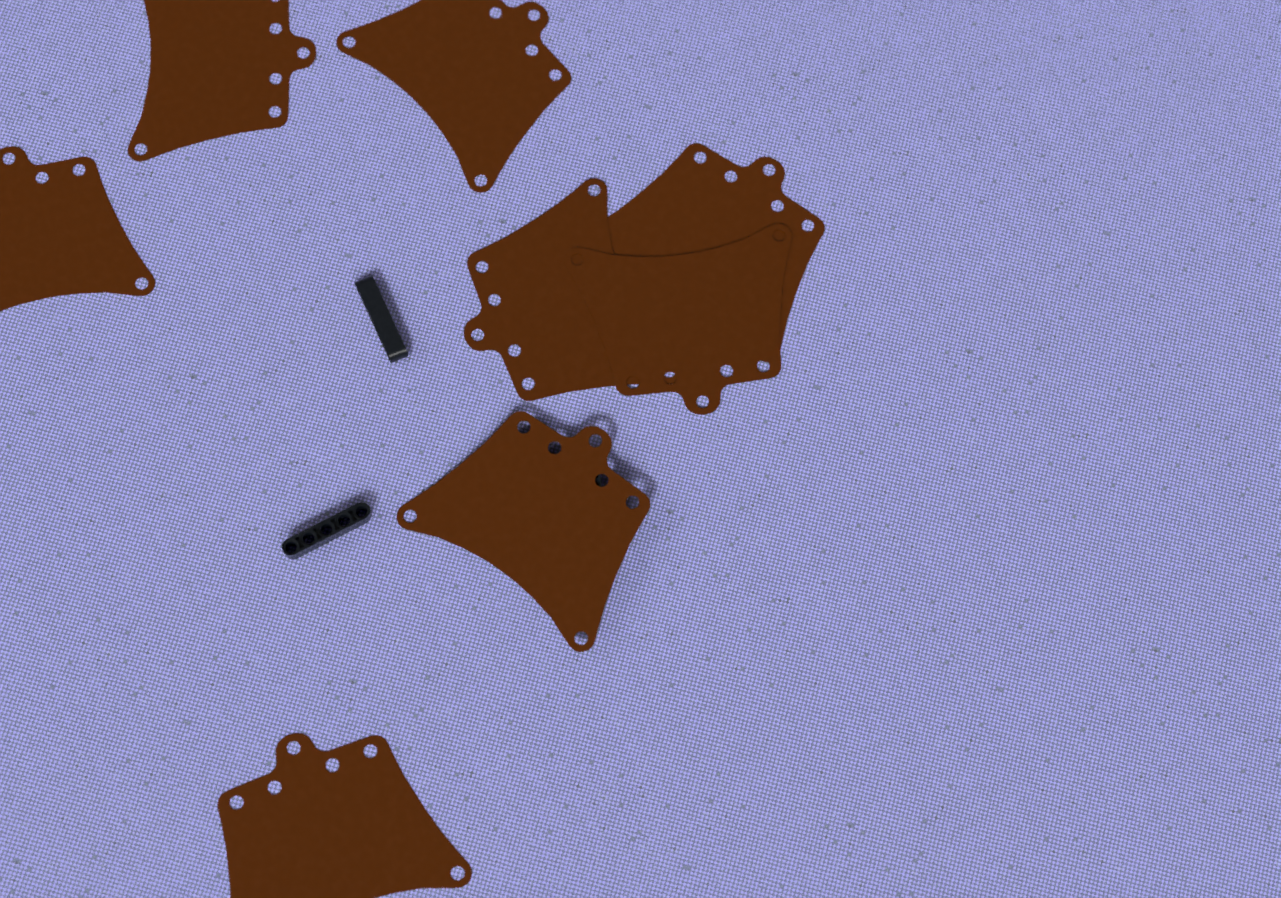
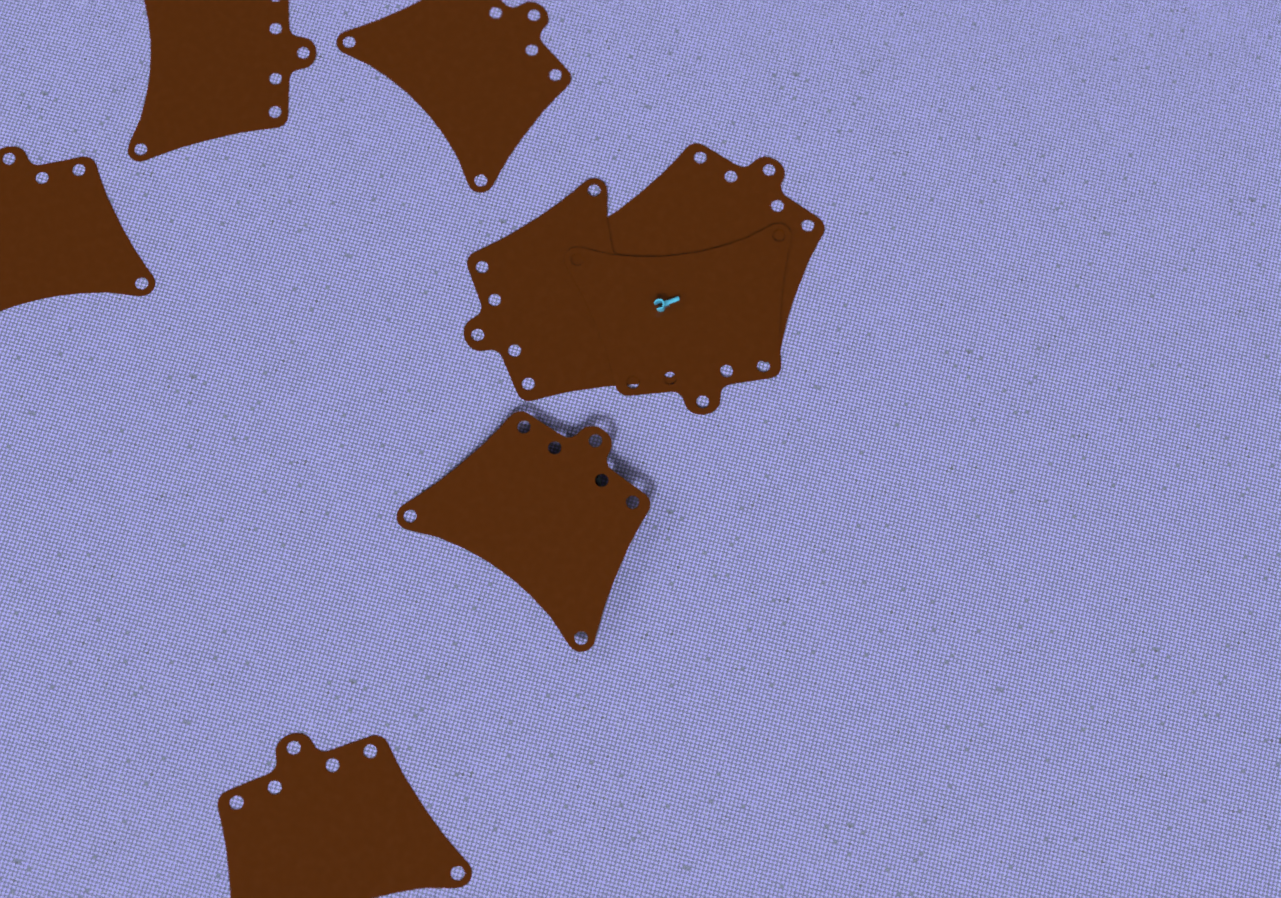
(332, 522): black beam -> none
(381, 319): black beam -> none
(665, 303): none -> medium azure hand

